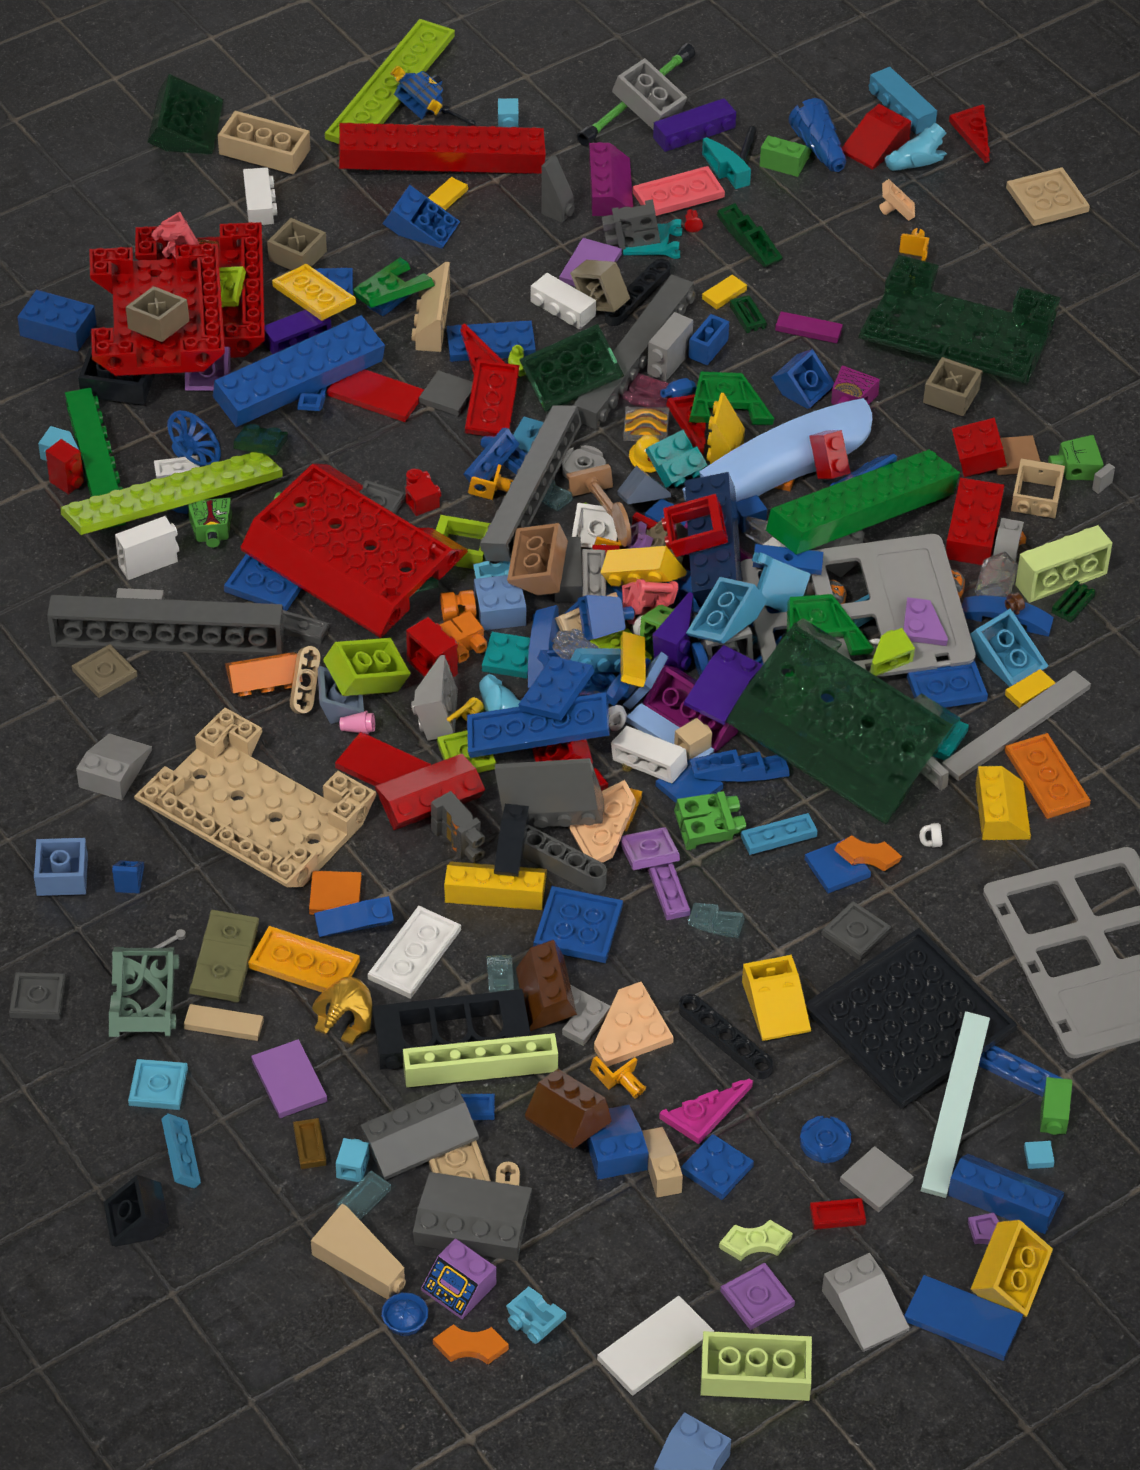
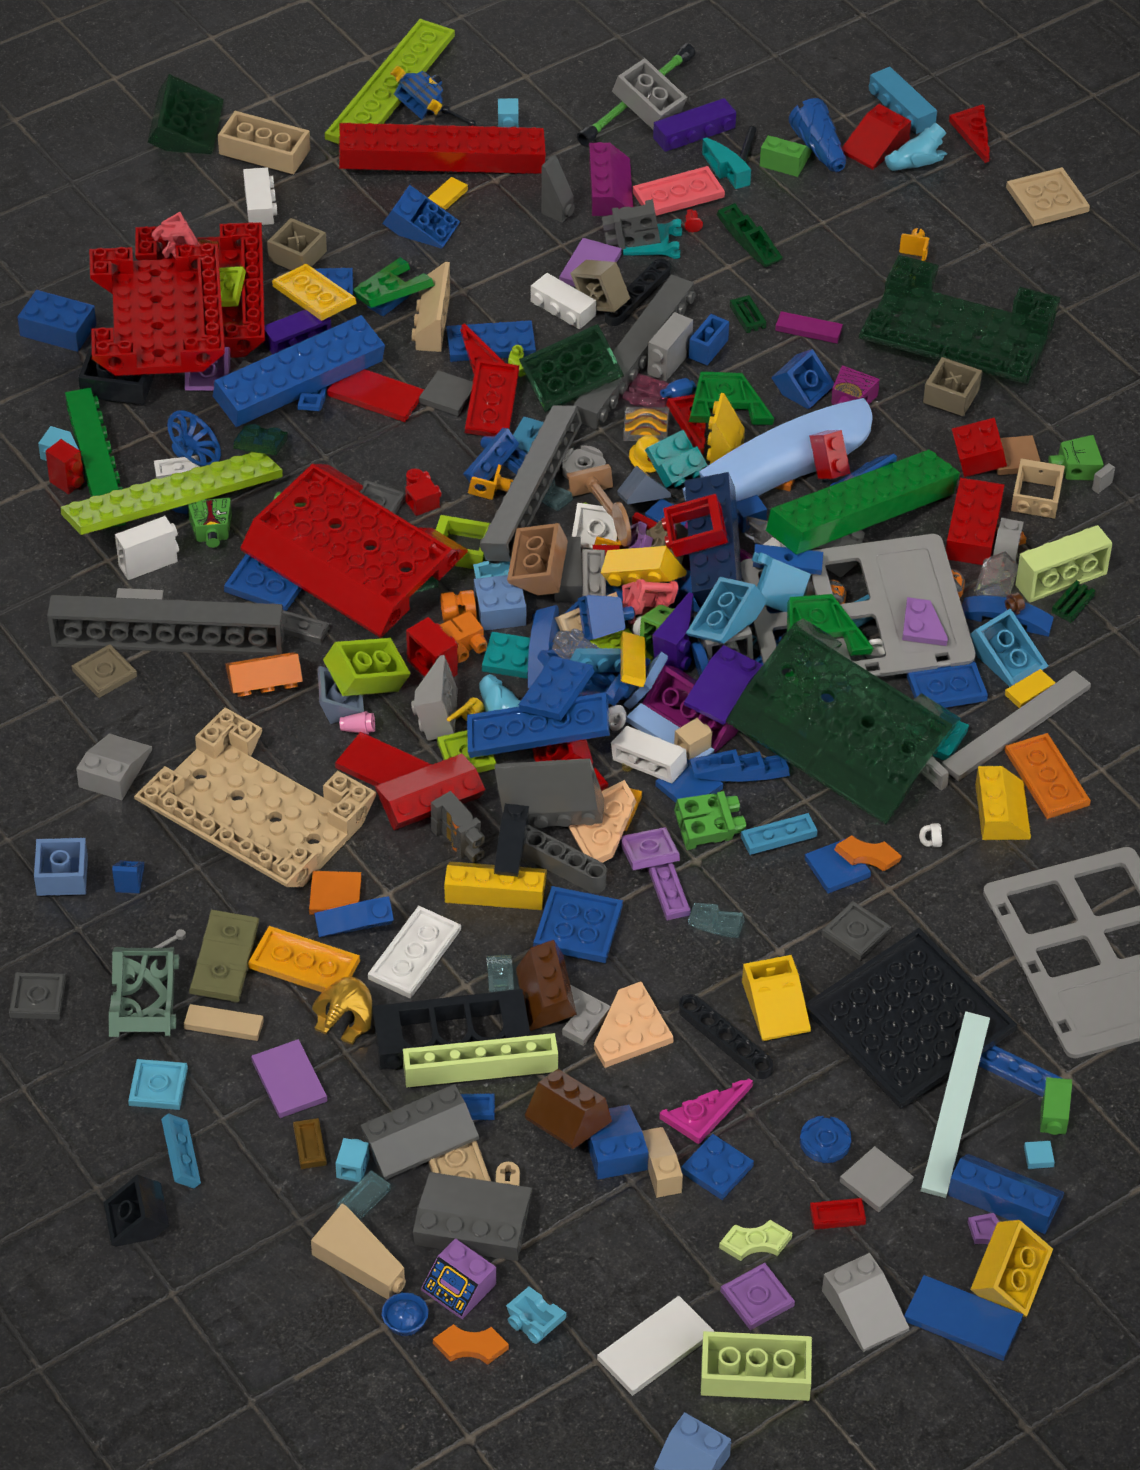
(157, 314): dark tan brick -> none
(302, 662): tan beam -> none
(622, 1075): light orange bracket -> none
(724, 292): yellow tile -> none
(892, 652): lime slope -> none
(896, 200): light nougat tile -> none

